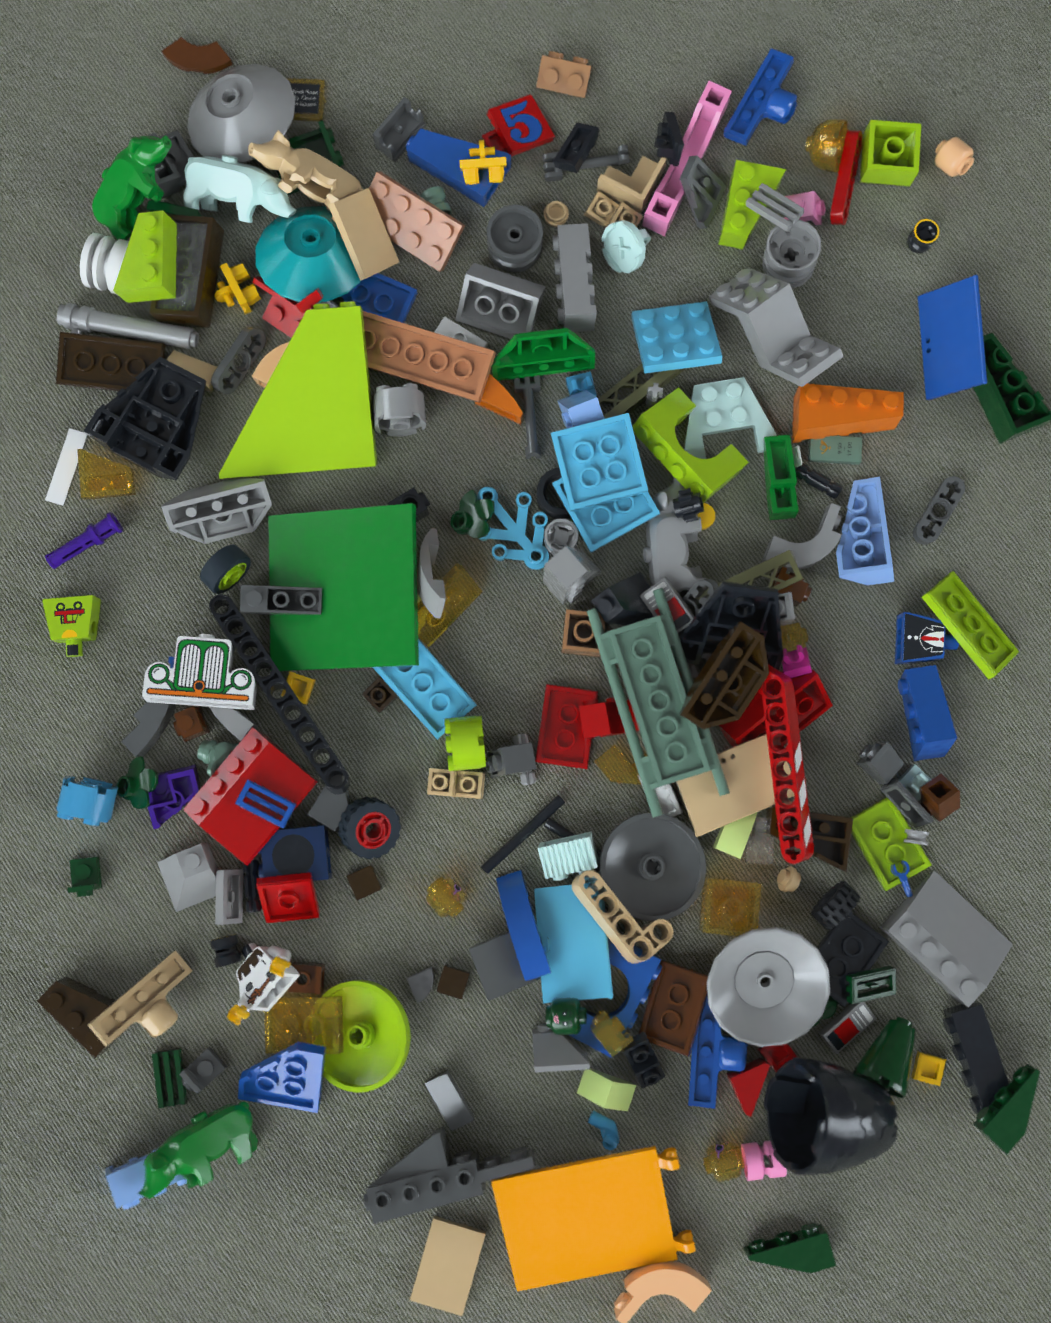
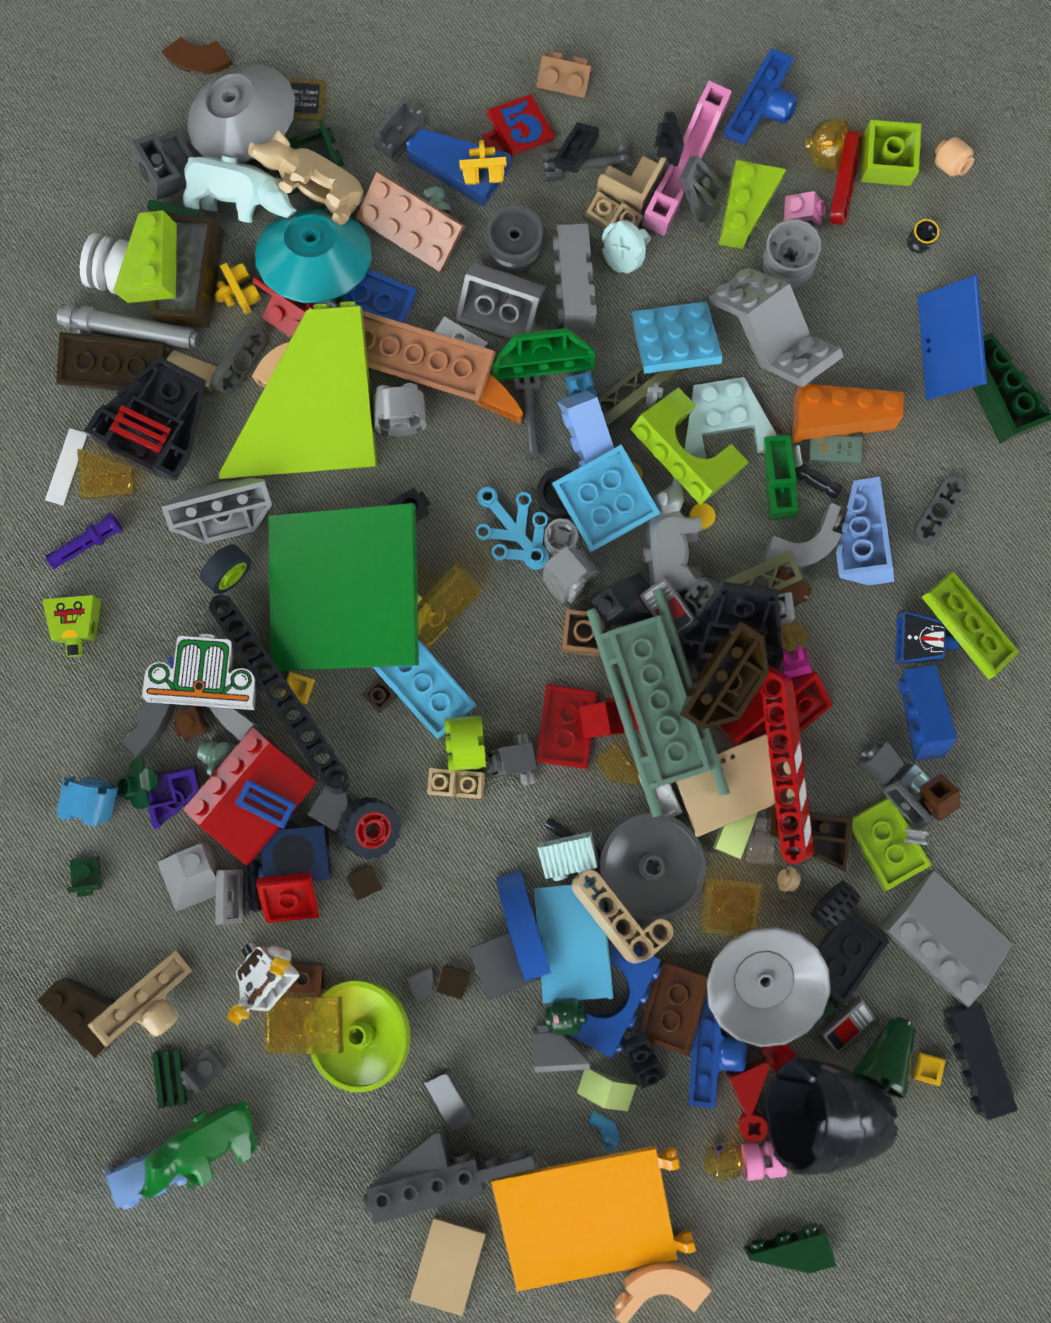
(128, 183): green animal -> none
(138, 417): none -> red tile
(226, 950): black wheel -> none
(280, 600): dark grey slope -> none
(287, 1078): blue plate -> none
(310, 300): red tile -> none
(364, 233): tan tile -> none
(430, 590): light grey slope -> none
(445, 897): clear yellow head -> none
(472, 516): dark green plate -> none
(523, 834): black bar -> none
(556, 213): tan plate -> none
(599, 462): medium azure plate -> none
(610, 1033): clear yellow brick -> none
(688, 505): black gear -> none
(748, 1123): none -> red wheel
(778, 204): light grey tile -> none
(853, 988): dark green tile -> none
(903, 877): blue hand -> none
(1009, 1113): dark green slope -> none

